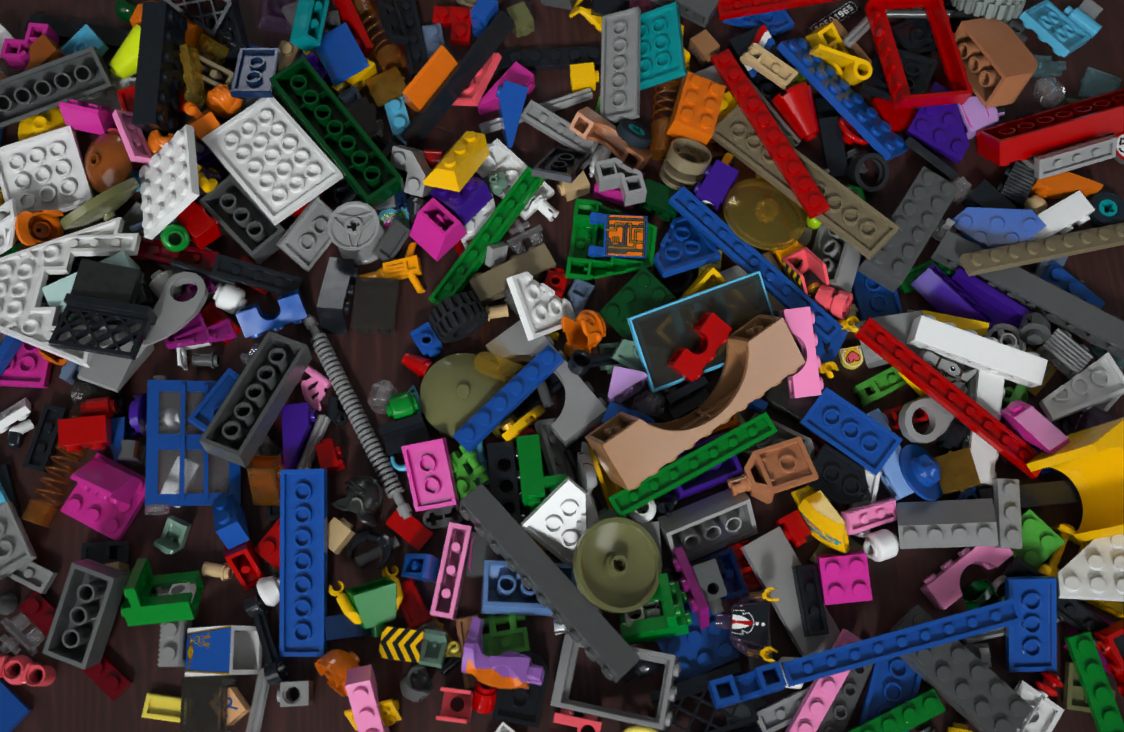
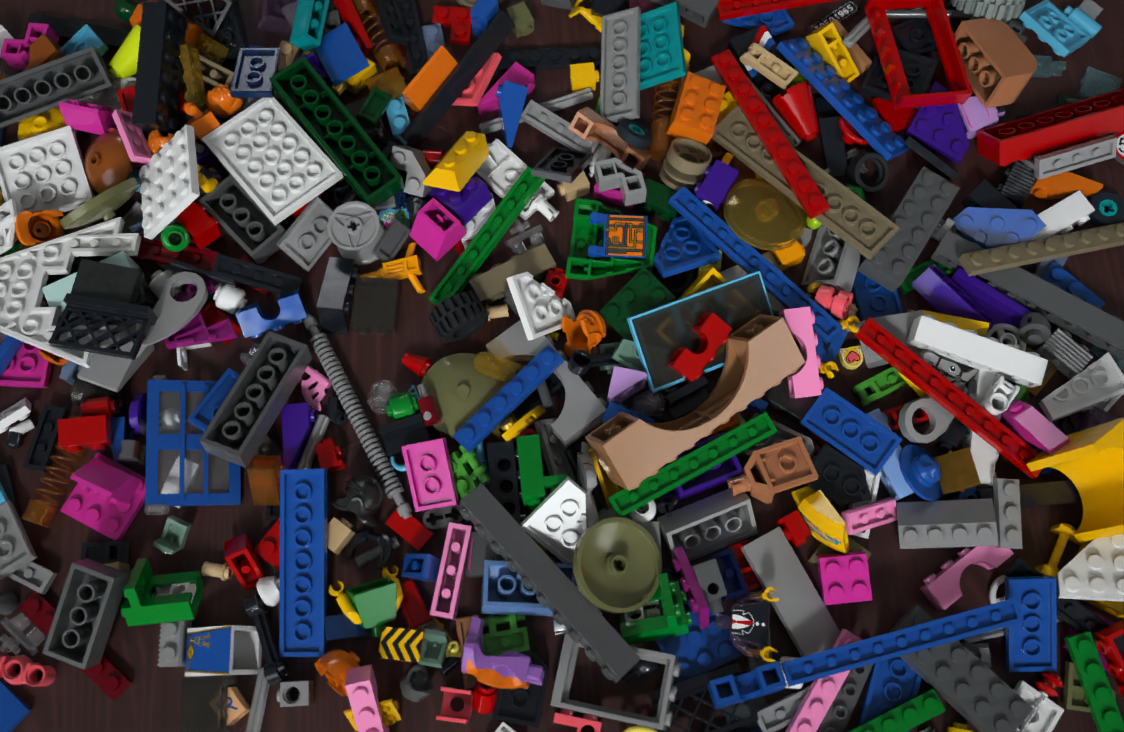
(162, 707): light yellow tile -> none
(207, 360): dark grey pin -> none
(230, 521): blue brick -> none
(349, 95): sand blue tile -> none
(374, 107): none -> dark green tile
(422, 334): blue brick -> none
(428, 407): none -> dark red piece
(496, 254): light grey tile -> none
(498, 185): sand green plant -> none
(579, 295): sand blue tile -> none
(703, 47): medium nougat brick -> none
(809, 262): coral piece -> none
(810, 600): black tile -> none
(855, 69): yellow door -> none
(881, 545): white head -> none
(964, 191): clear brick -> none
(979, 594): dark green helmet -> none
(1000, 394): none -> white piece
(1035, 203): tan piece -> none
(1037, 540): bright green plate -> none
(1049, 91): clear head -> none

